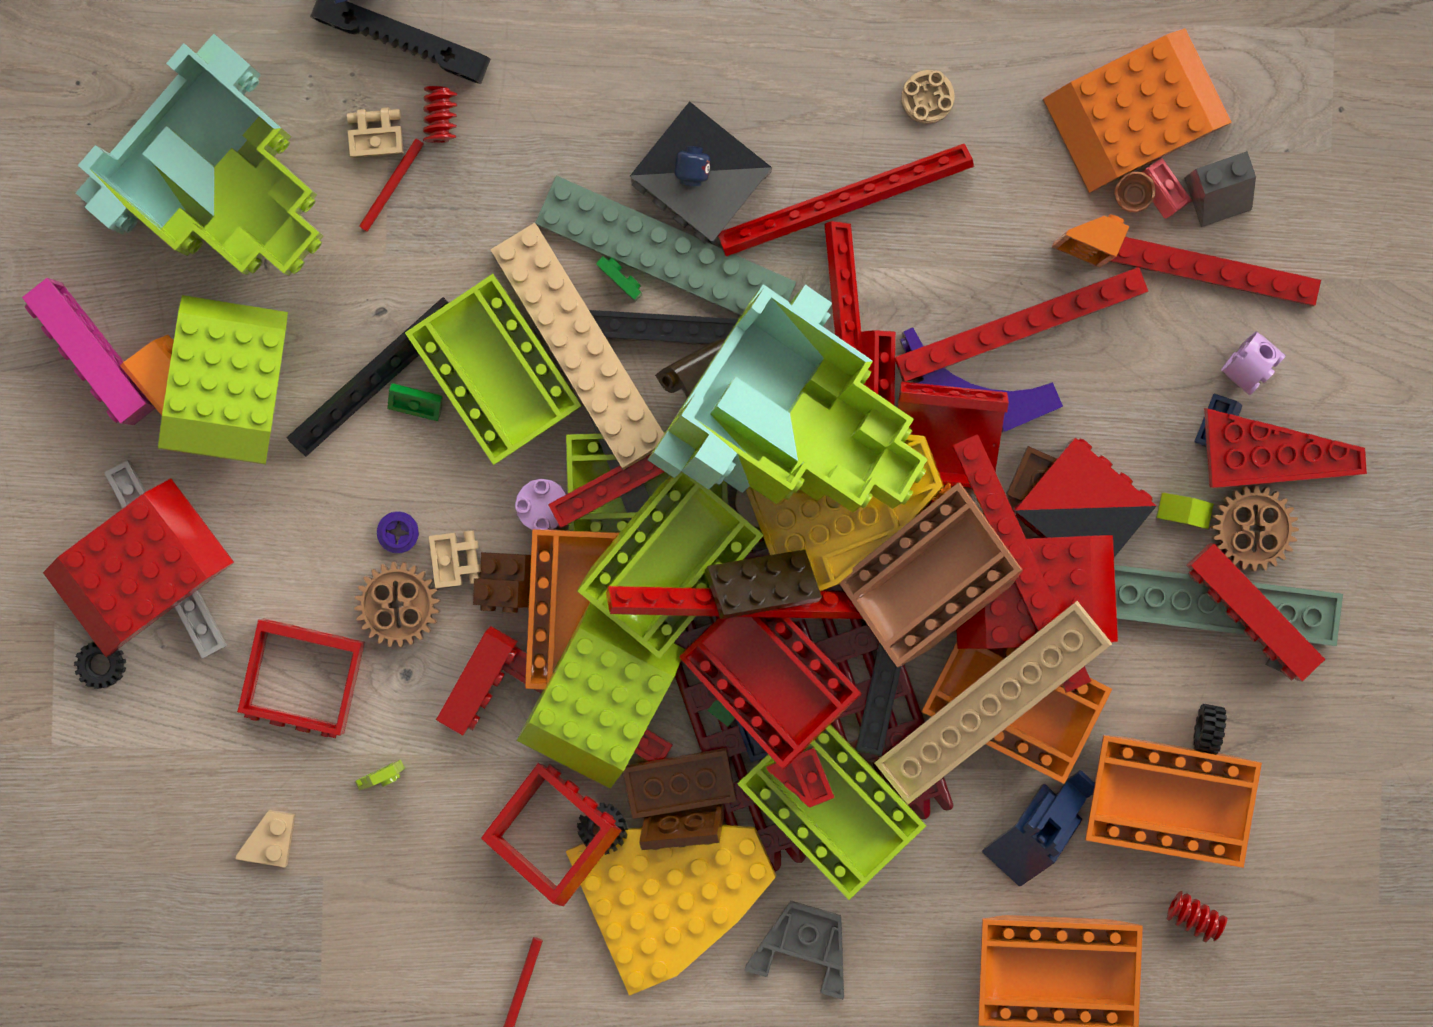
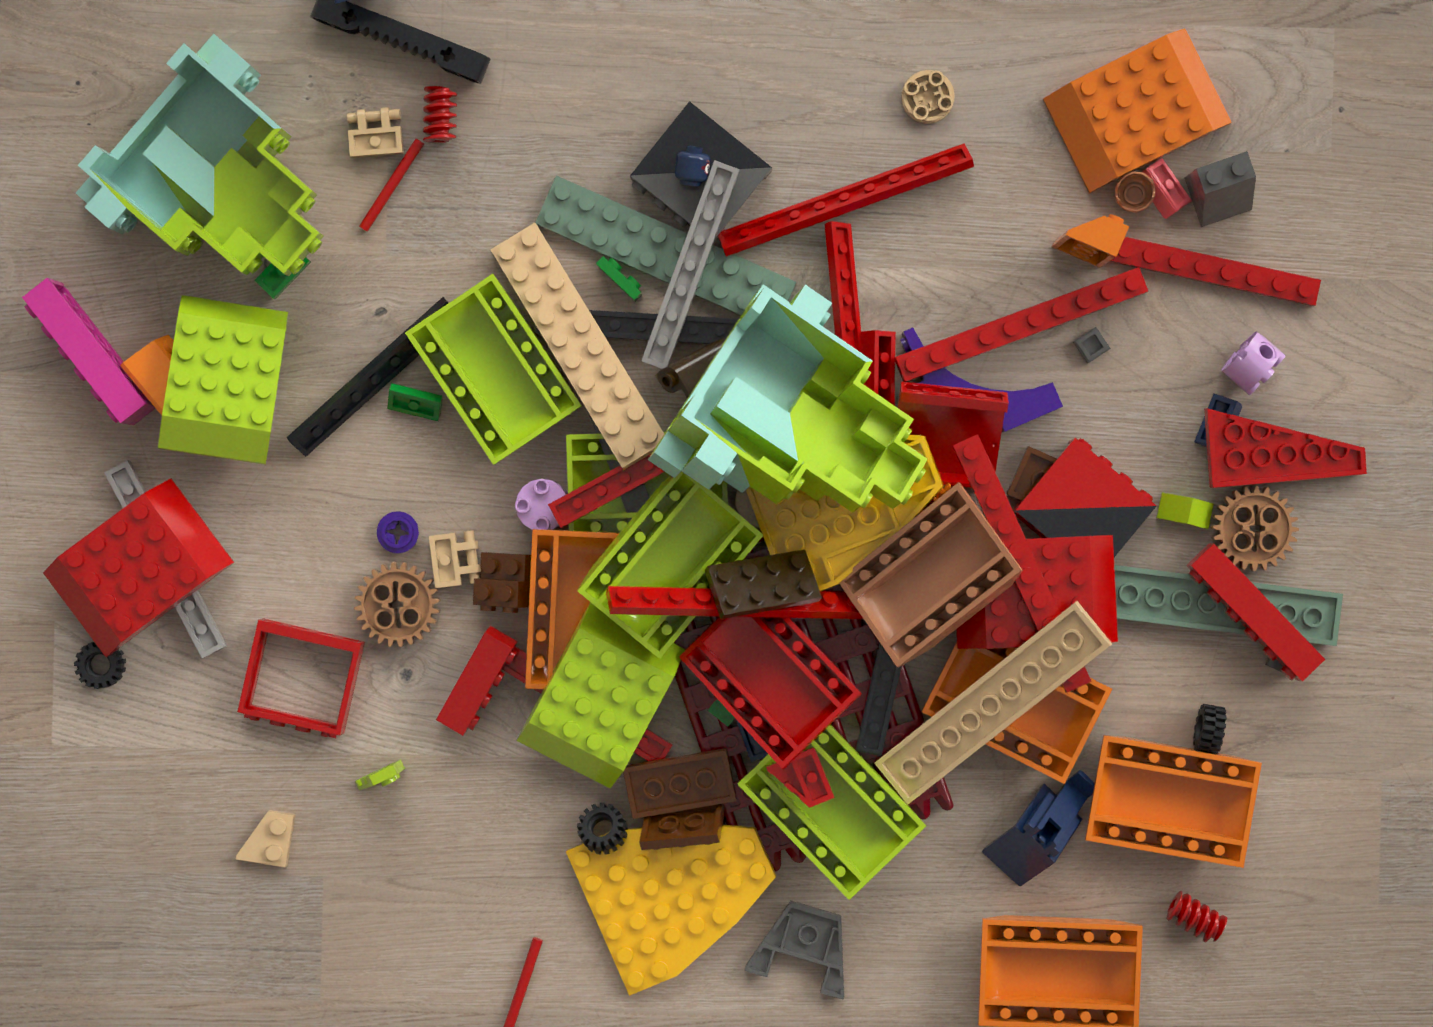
(275, 281): none -> green plate
(588, 859): red window -> none
(690, 264): none -> light grey plate
(1091, 345): none -> dark grey tile

